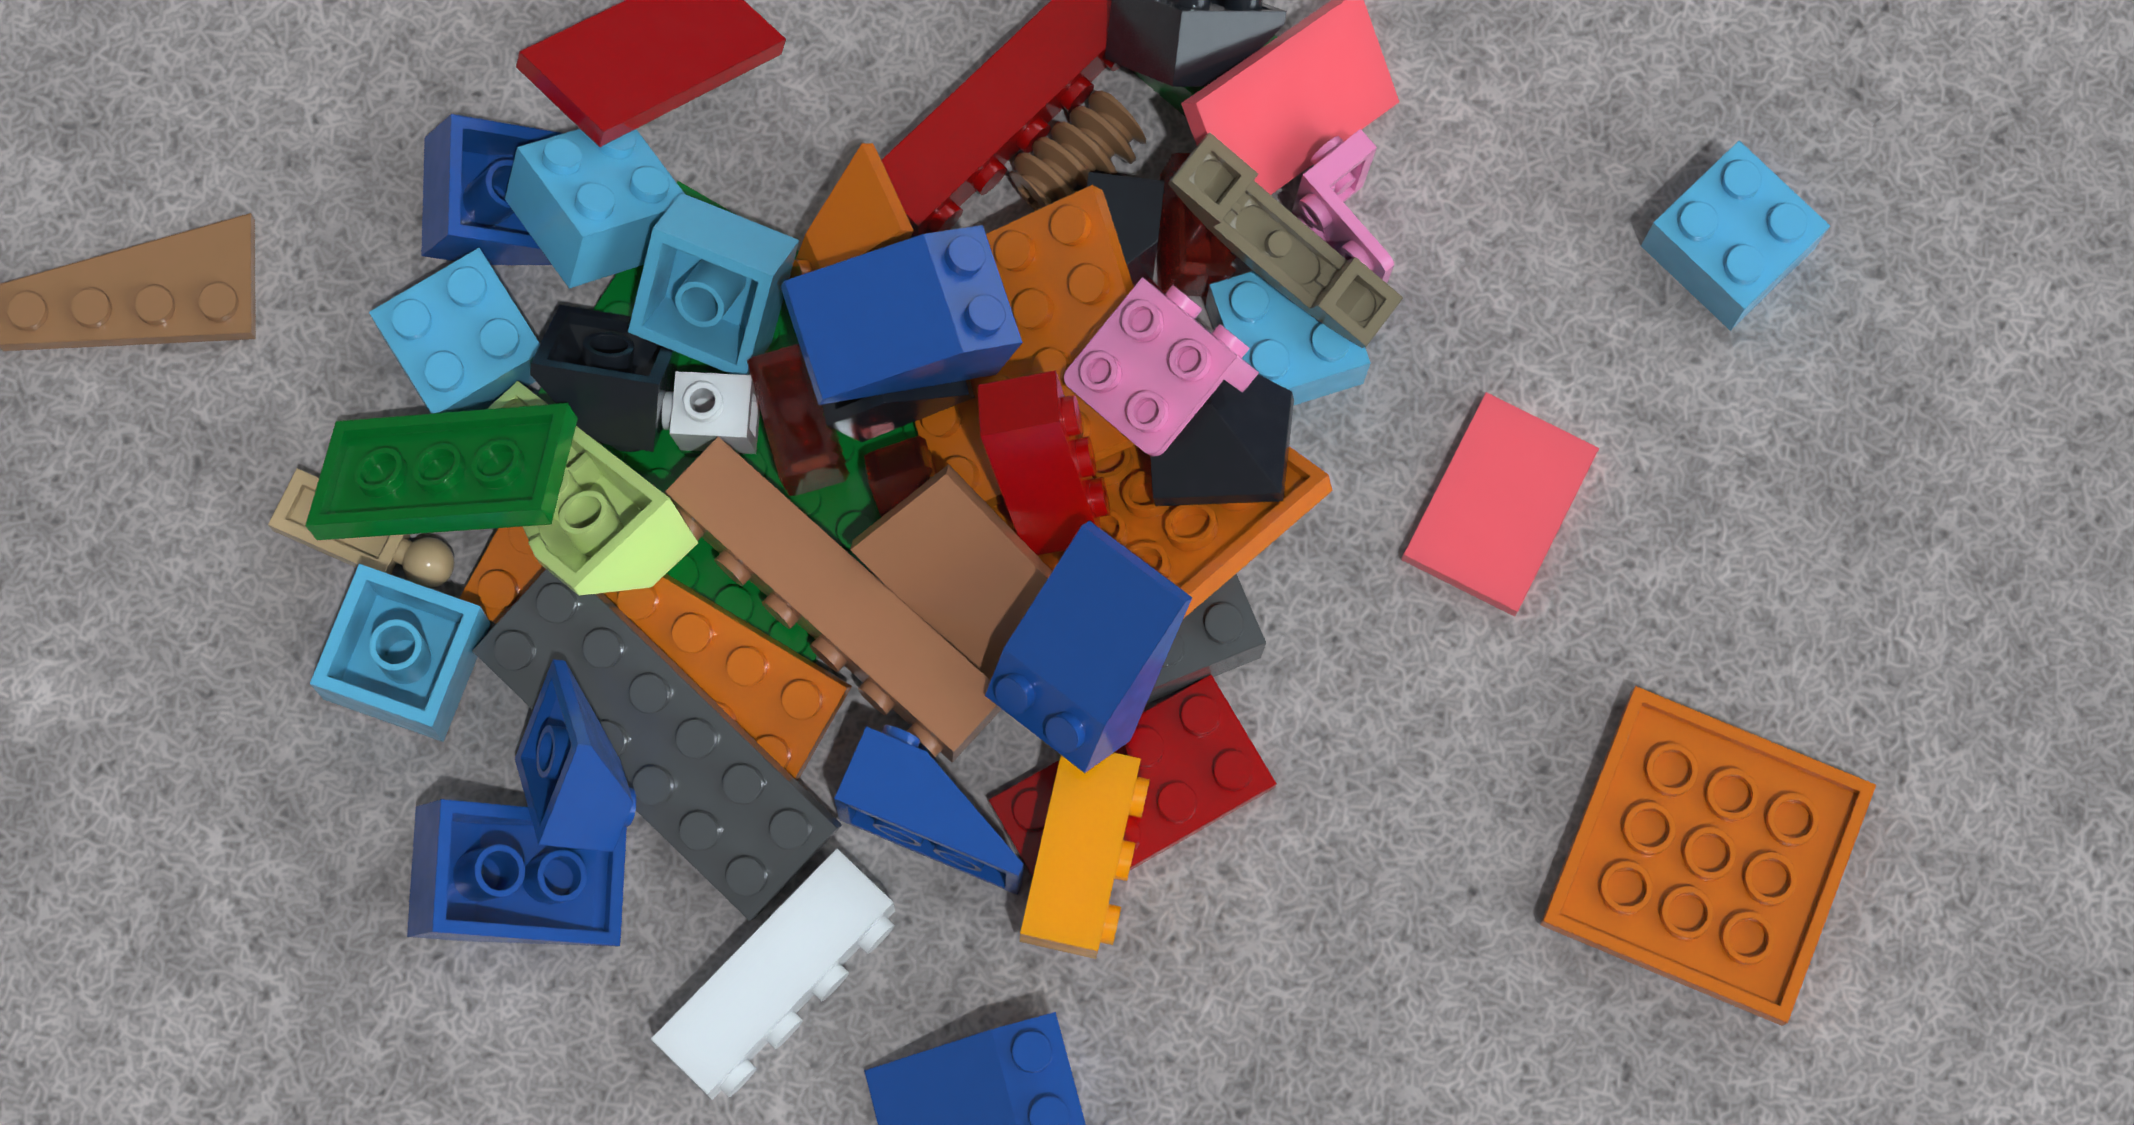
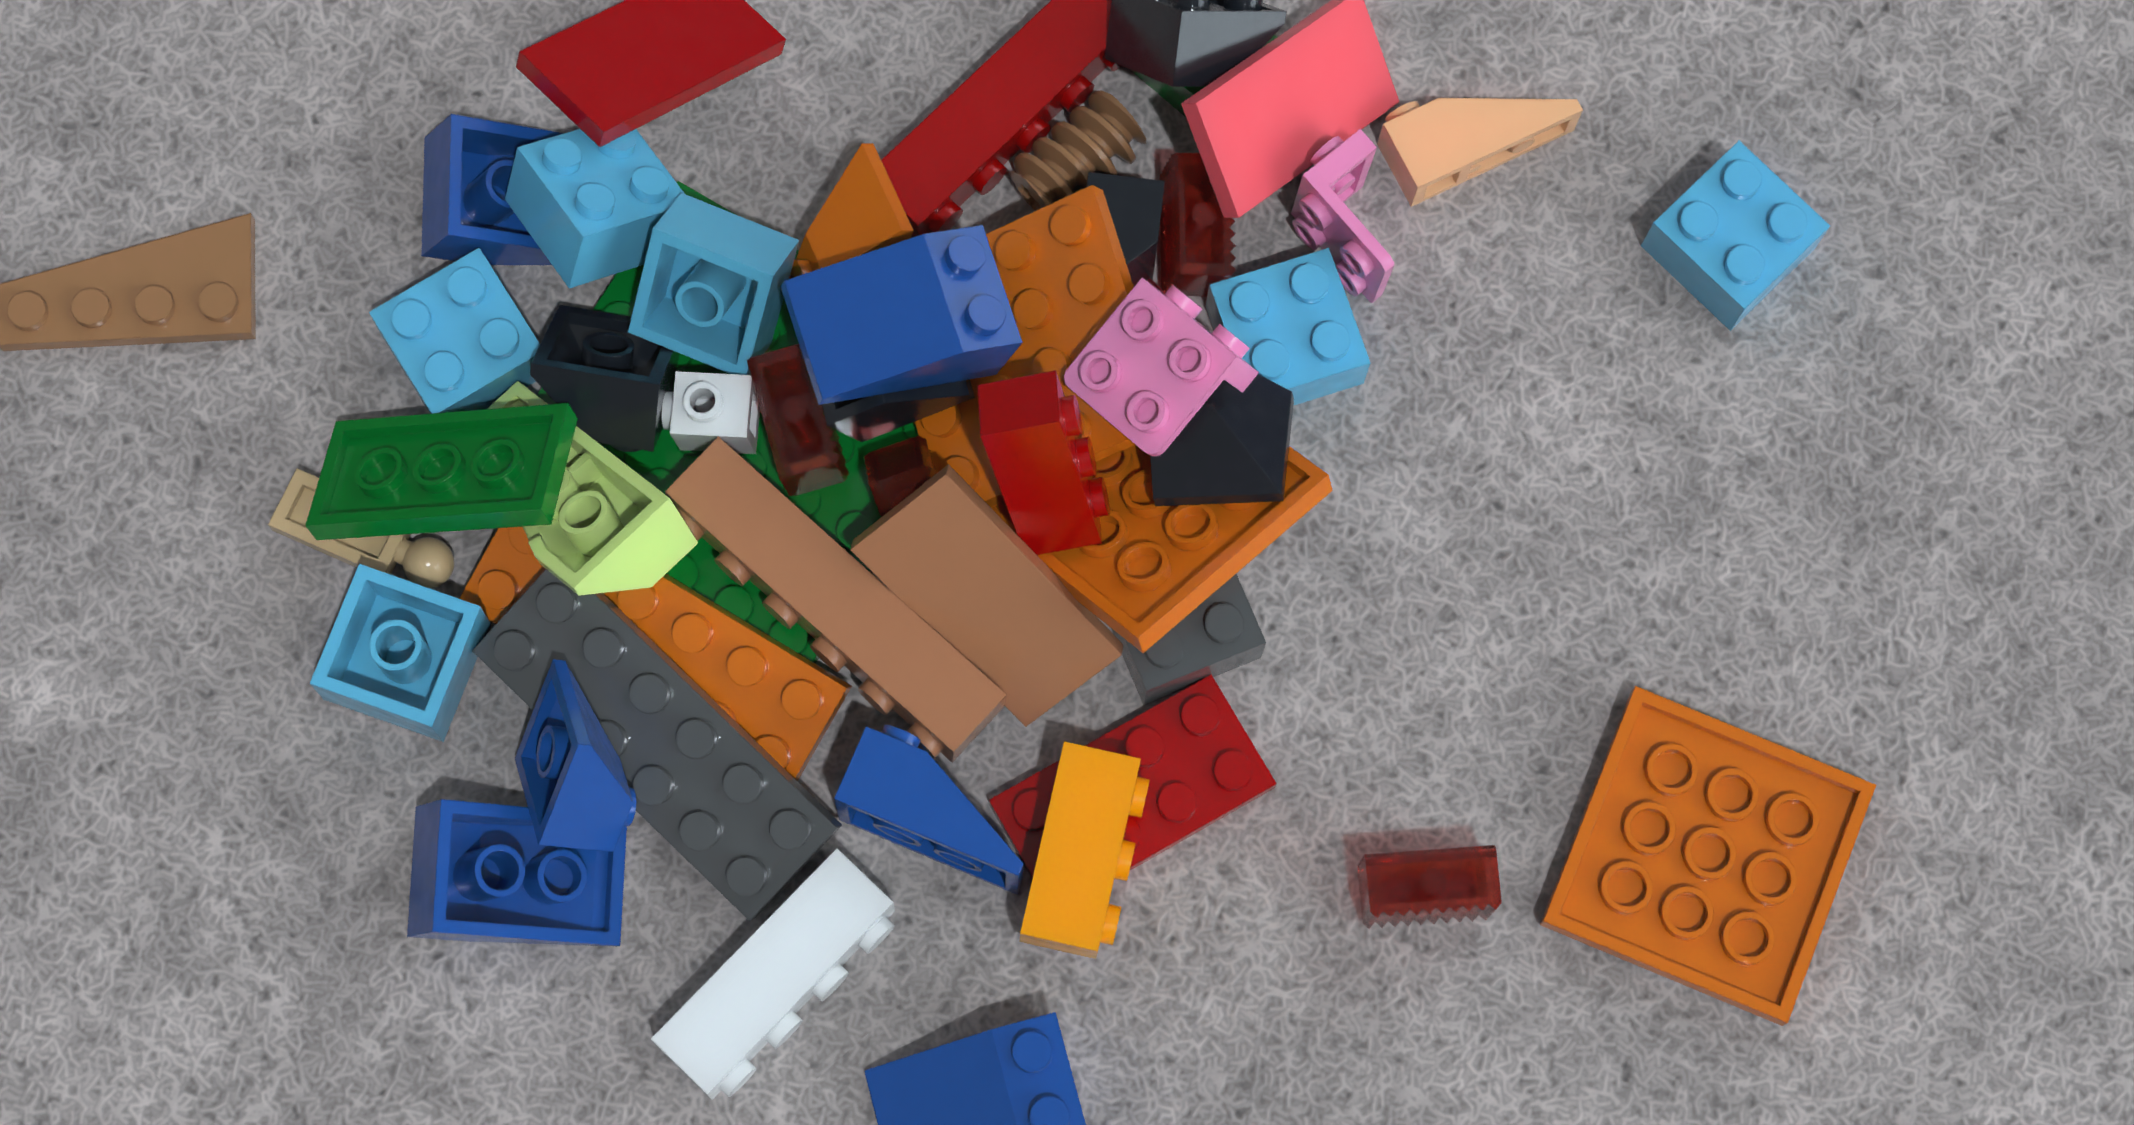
(1089, 649): blue slope -> none
(1280, 246): dark tan slope -> none
(1429, 885): none -> clear red brick
(1462, 138): none -> light nougat slope
(1500, 504): coral tile -> none

